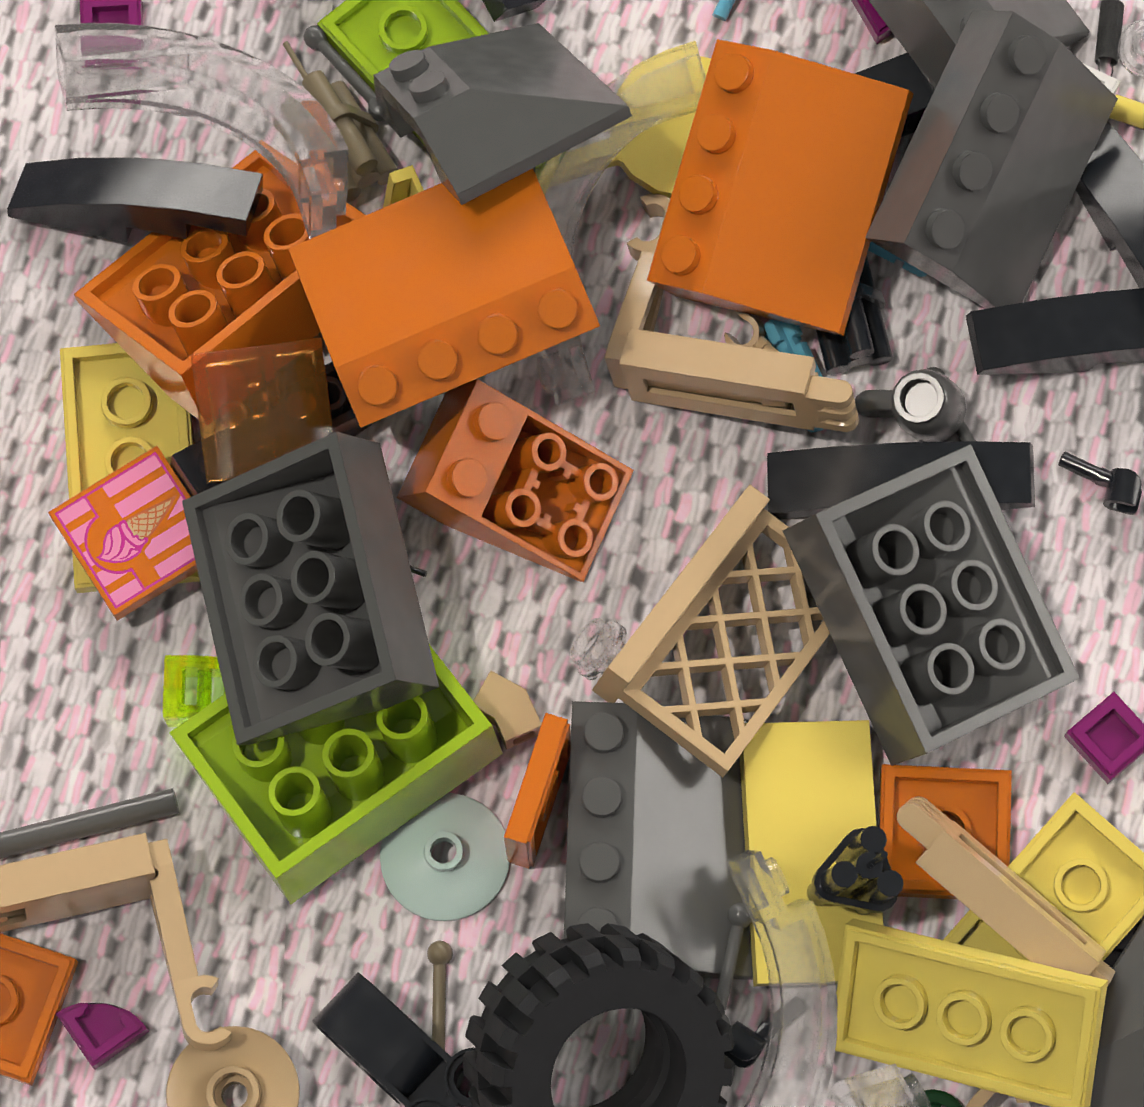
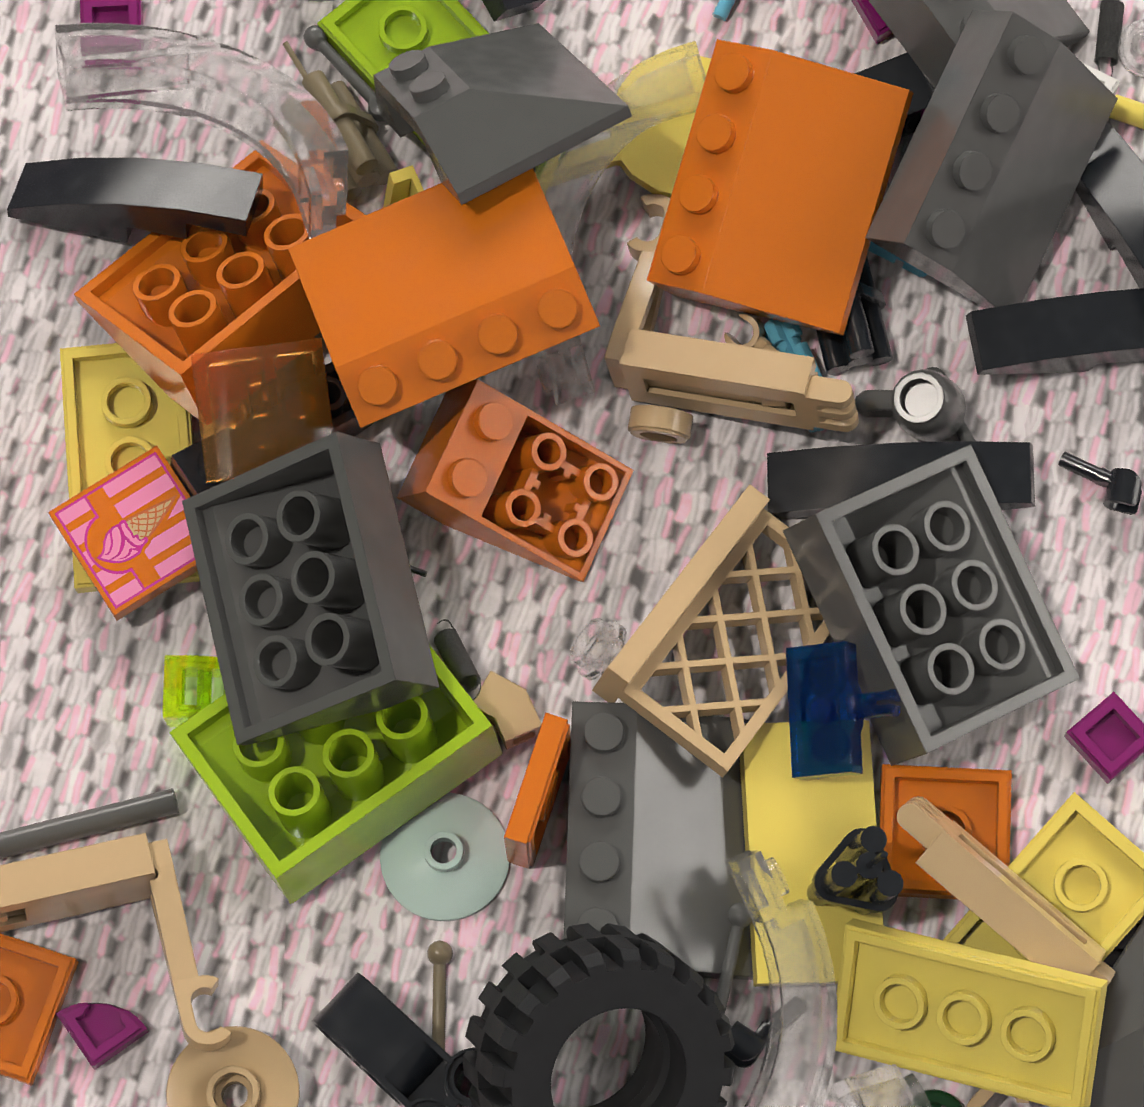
(457, 658): none -> dark grey piece
(660, 424): none -> tan tile
(829, 710): none -> clear blue plate

